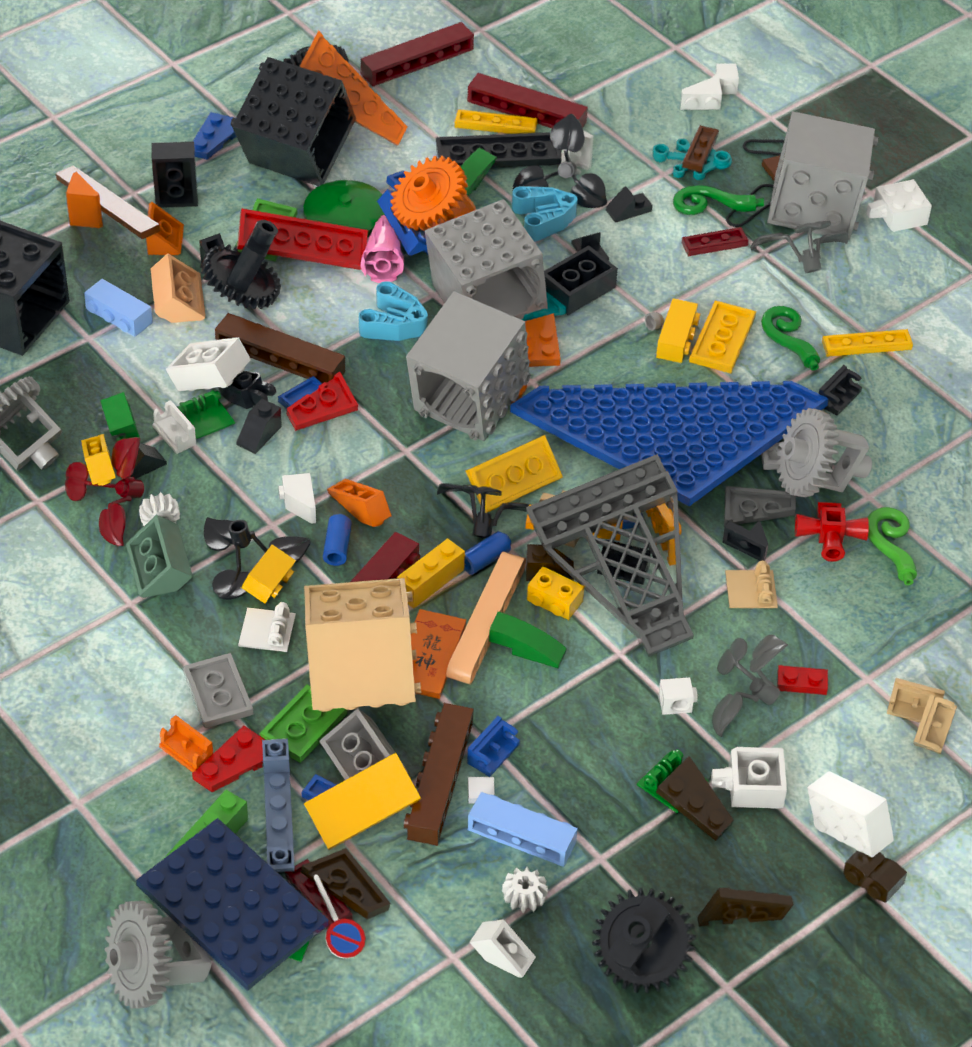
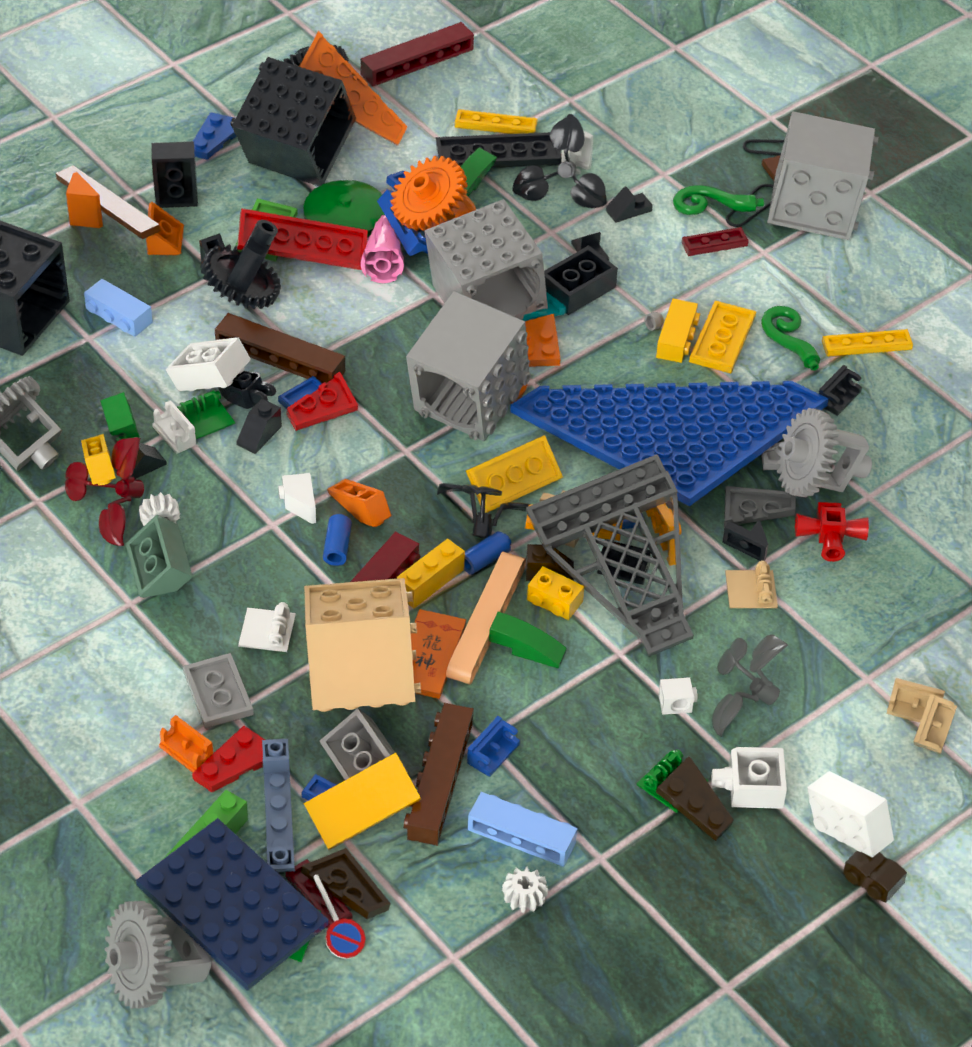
(177, 291): light nougat slope -> none
(222, 533): black plant -> none
(268, 574): yellow brick -> none
(302, 725): bright green plate -> none
(404, 315): medium azure connector -> none
(479, 784): white tile -> none
(502, 947): white slope -> none
(522, 101): dark red brick -> none
(548, 207): medium azure connector -> none
(629, 931): black piece -> none
(700, 148): reddish brown tile -> none
(708, 93): white arch -> none
(717, 159): teal plant -> none
(737, 904): dark brown wing -> none
(802, 680): red plate -> none
(810, 257): dark grey plant -> none
(900, 205): white hinge -> none
(904, 563): bright green plant -> none

